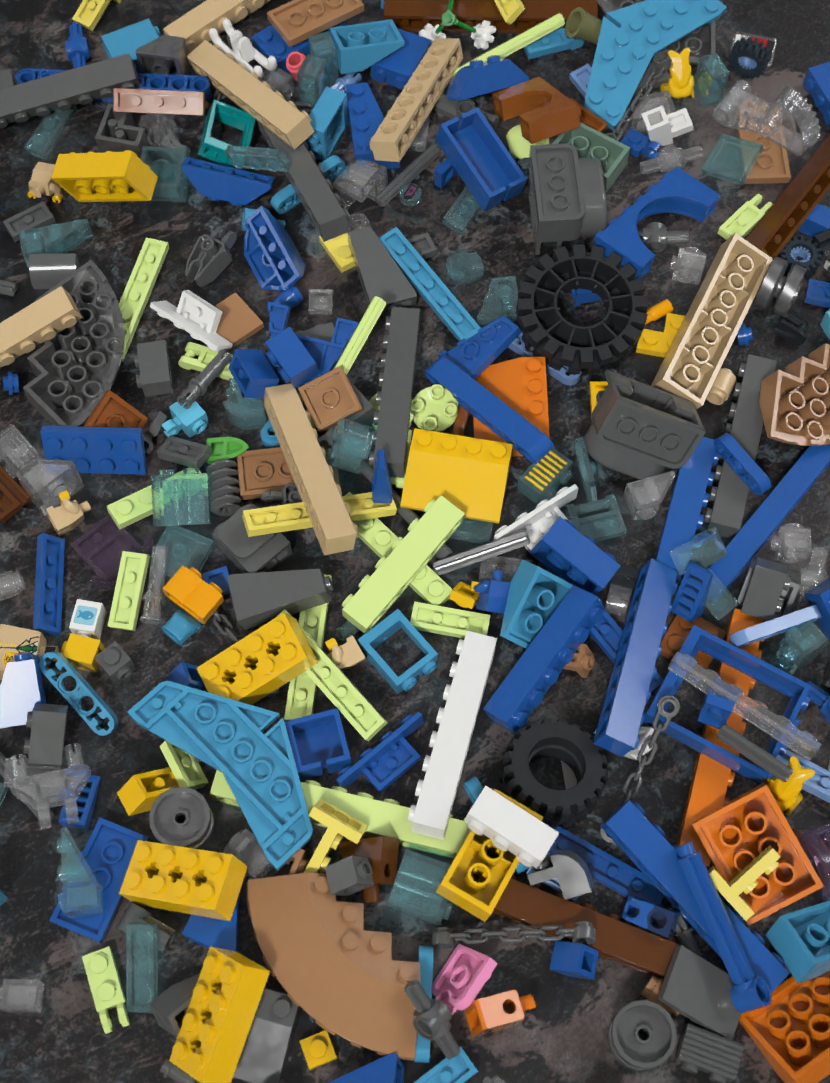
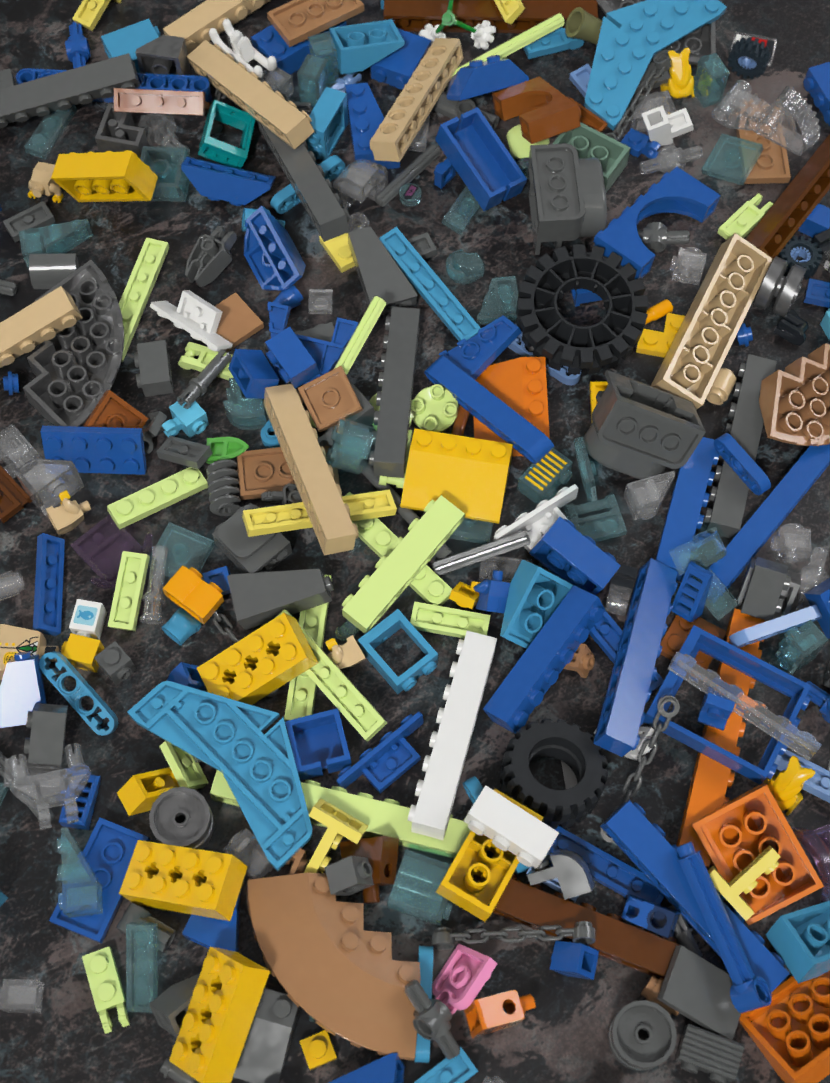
(180, 498): clear light blue brick -> none
(258, 158): clear light blue plate -> none
(294, 63): coral brick -> none
(381, 480): blue slope -> none
(754, 753): dark grey axle -> none

